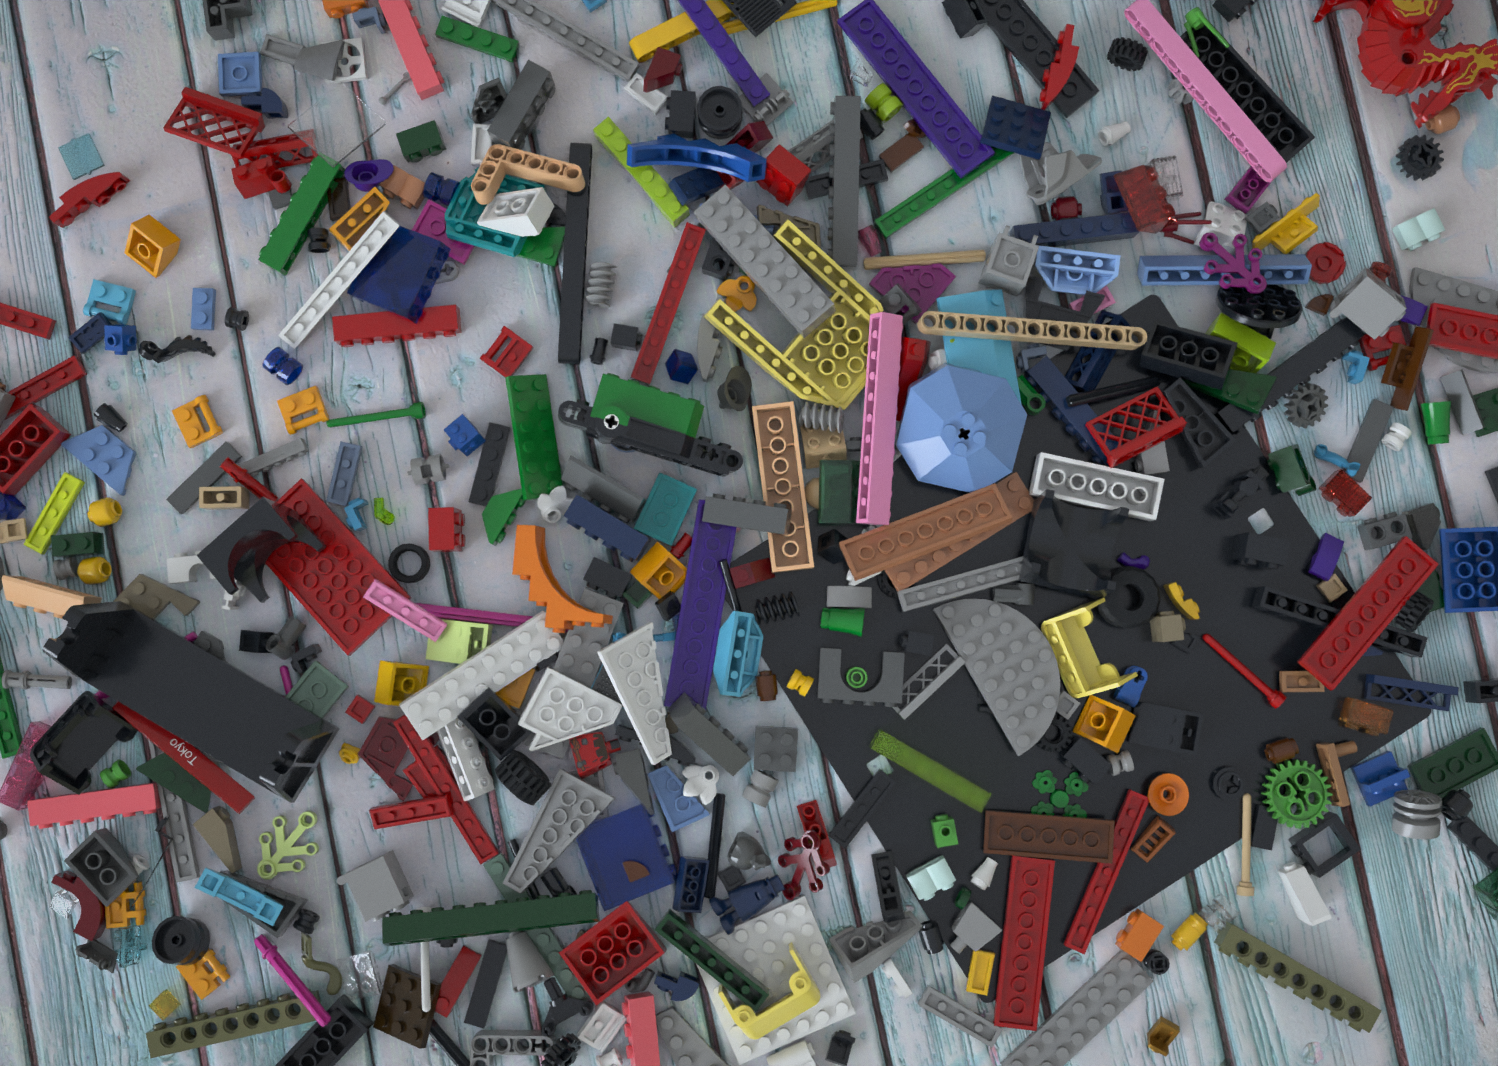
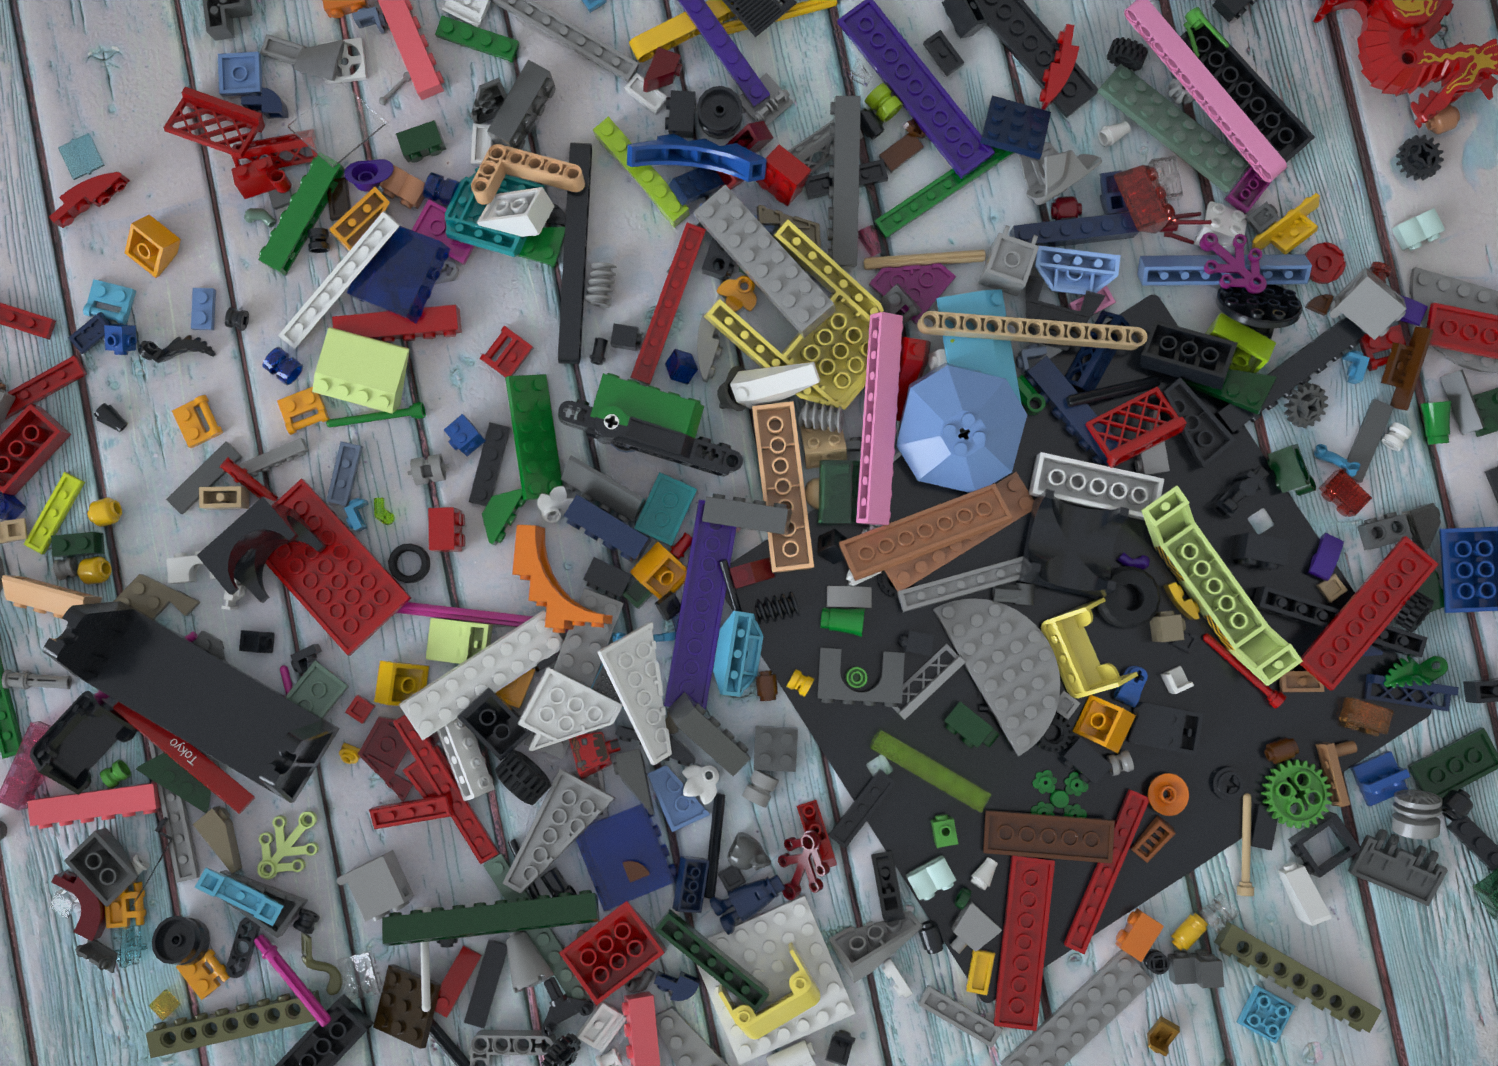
(104, 455): medium blue wing -> none
(244, 963): none -> black beam
(259, 214): none -> sand green arm
(283, 643): dark grey piece -> none
(361, 370): none -> yellowish green slope
(405, 610): bright pink tile -> none
(772, 383): none -> white wedge
(943, 53): none -> black plate
(970, 726): none -> dark green hinge
(1173, 128): none -> sand green plate
(1176, 680): none -> white panel
(1197, 968): none -> dark grey brick
(1216, 589): none -> yellowish green slope
(1265, 1014): none -> medium azure tile
(1400, 871): none -> dark grey hinge
(1416, 672): none -> green plant

